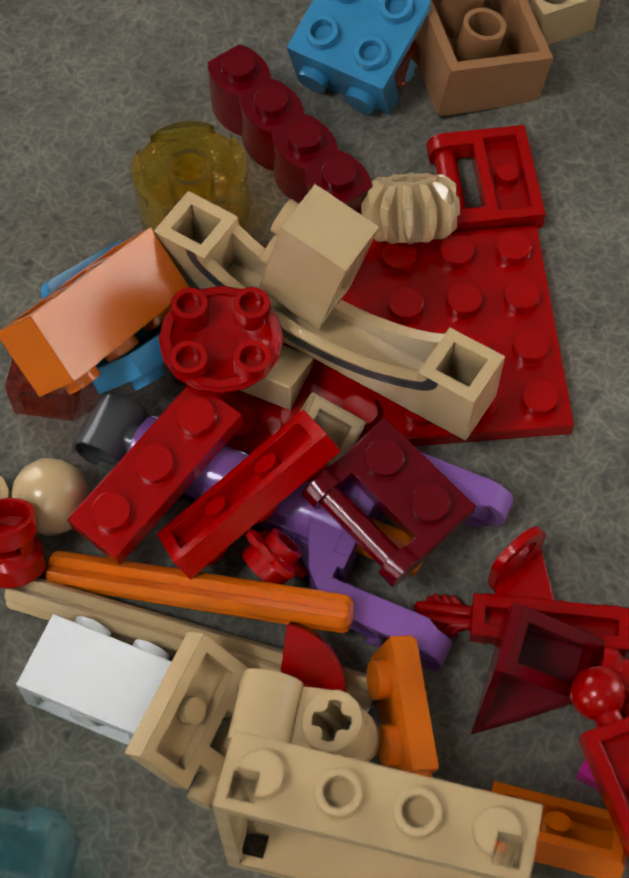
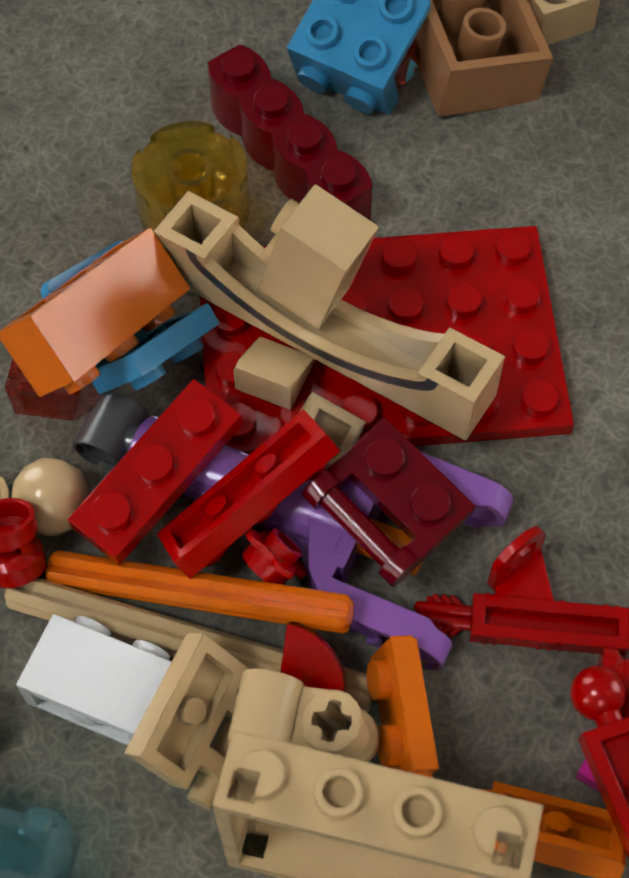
(220, 338): red dish -> none
(412, 207): tan gear -> none
(502, 173): red plate -> none
(532, 667): dark red slope -> none

